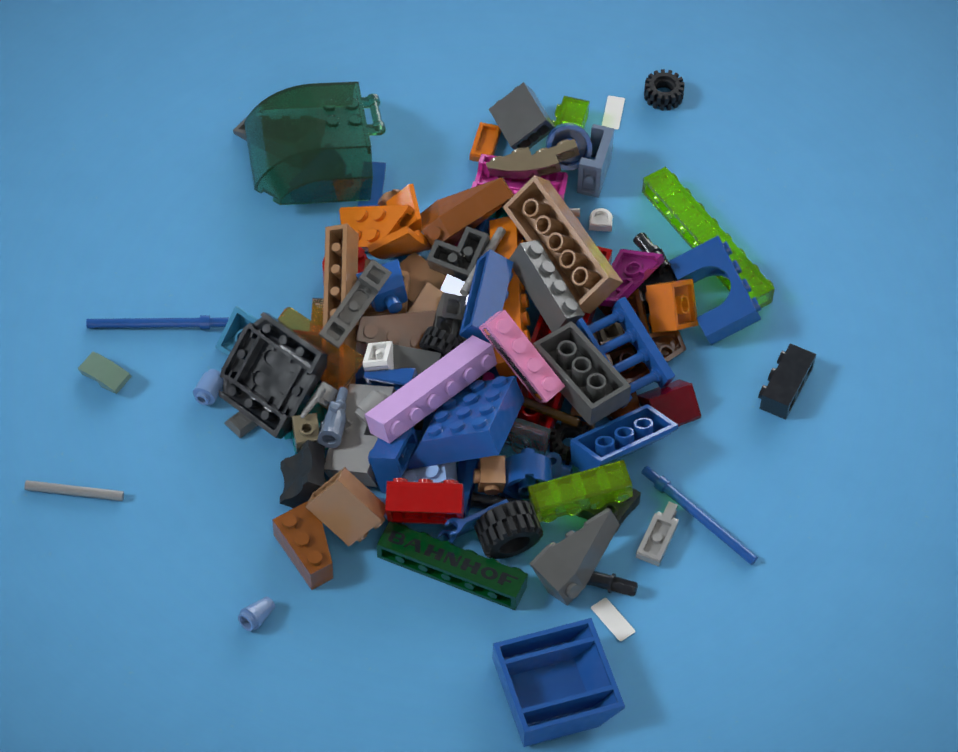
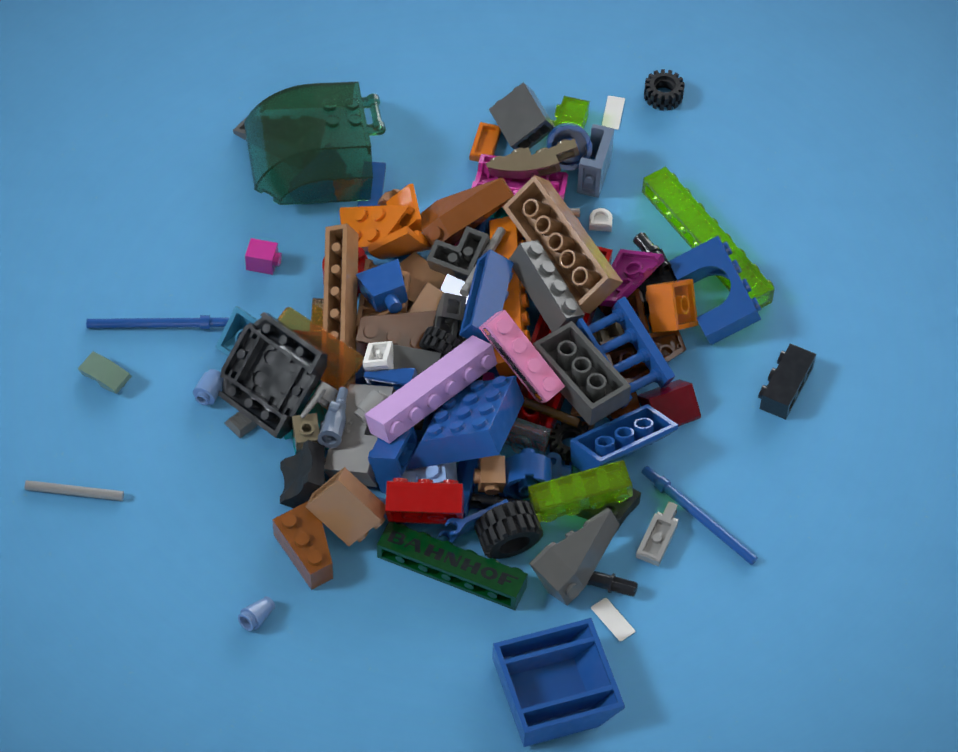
(262, 256): none -> dark pink brick
(355, 303): dark grey slope -> none

